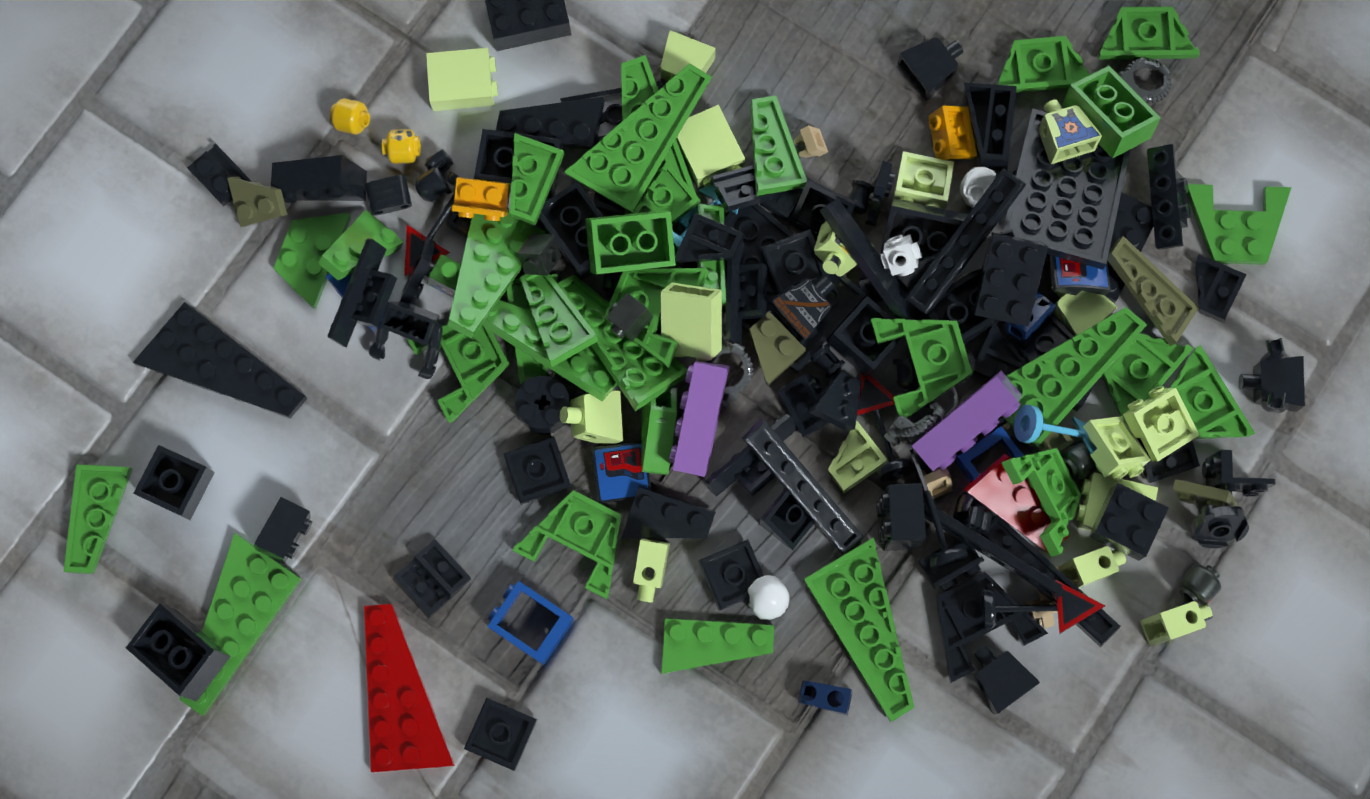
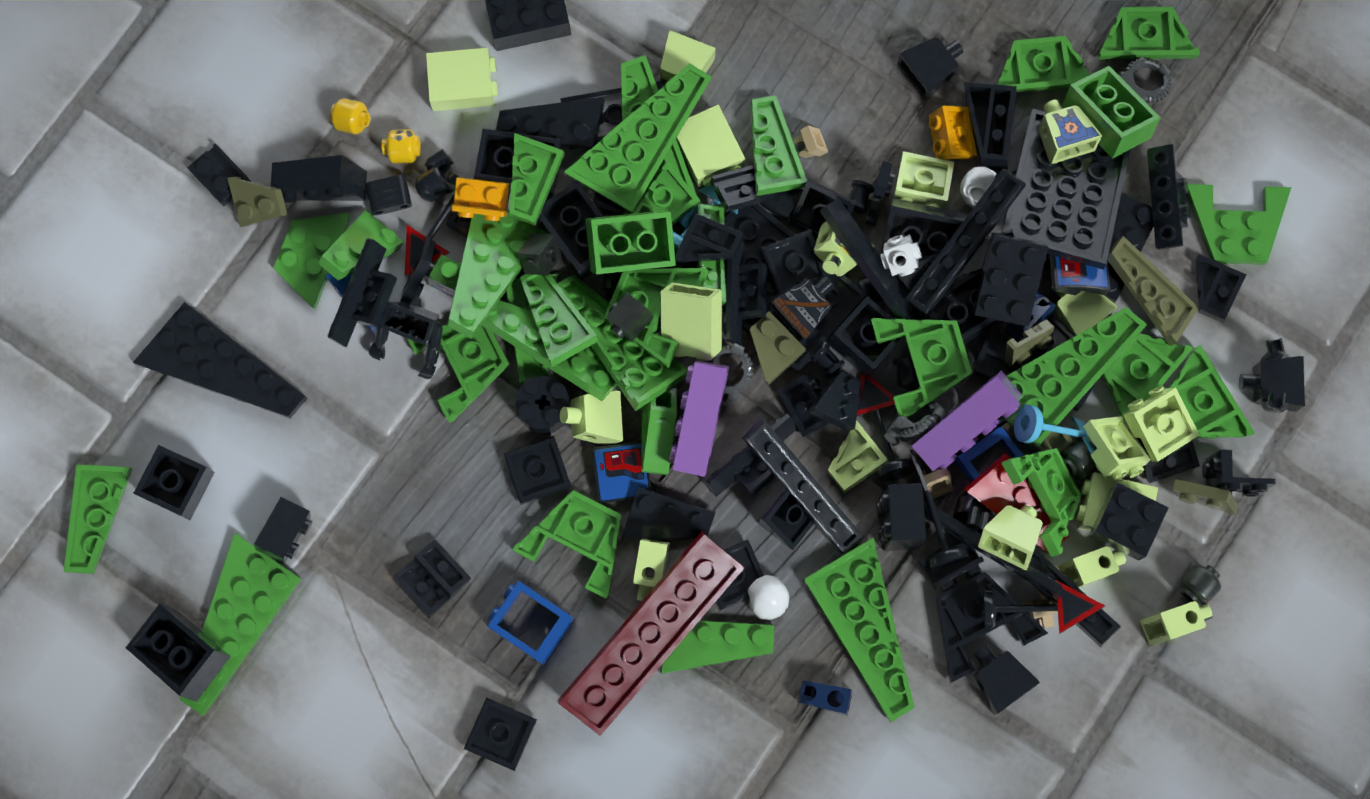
(399, 709): red wing -> none
(650, 634): none -> plate
(1012, 535): none -> yellowish green torso
(1034, 338): none -> olive wing
(1219, 525): black plate -> none

